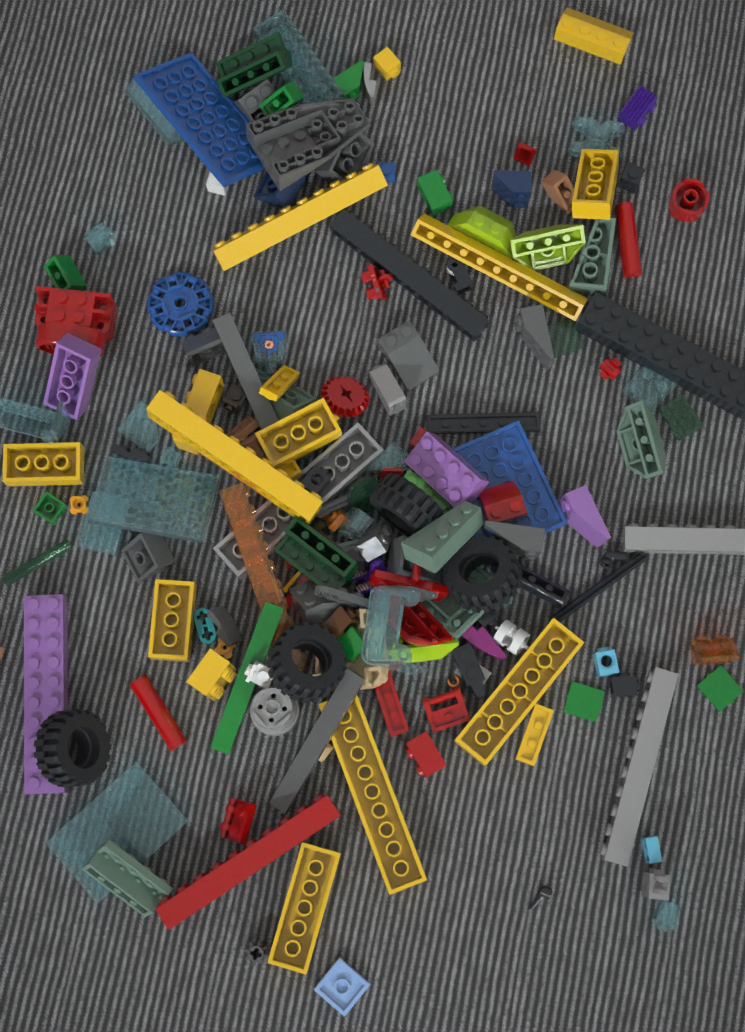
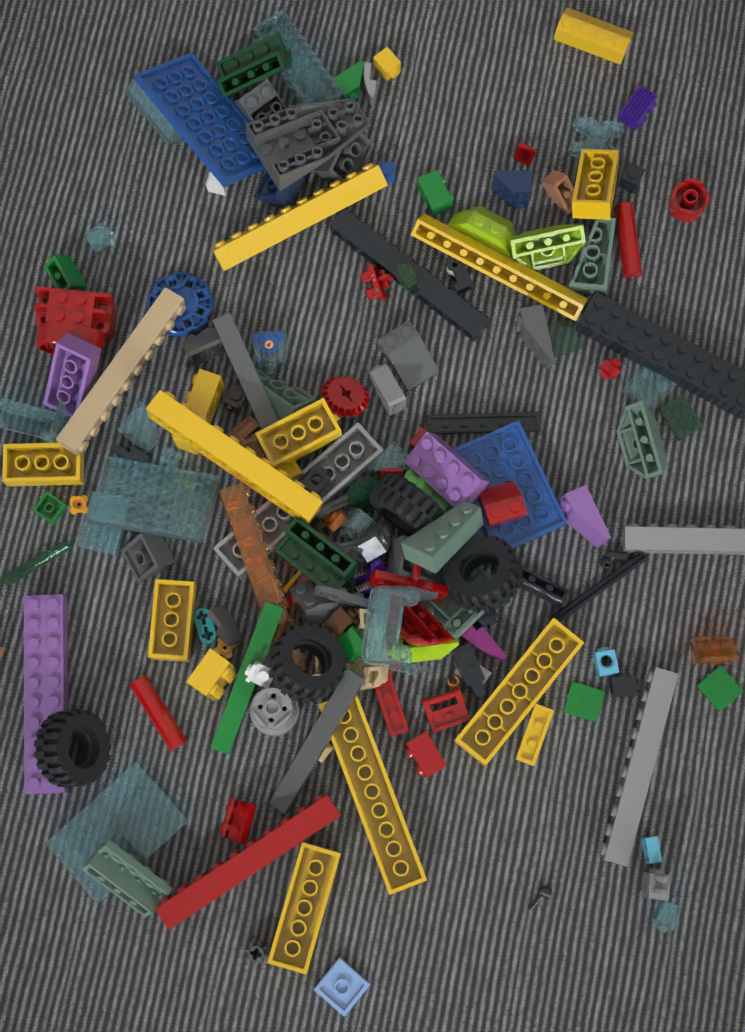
(121, 372): none -> tan brick
(279, 383): yellow plate -> none
(281, 99): green slope -> none
(407, 276): none -> clear green brick
(509, 636): white wheel -> none
(524, 540): dark grey slope -> none

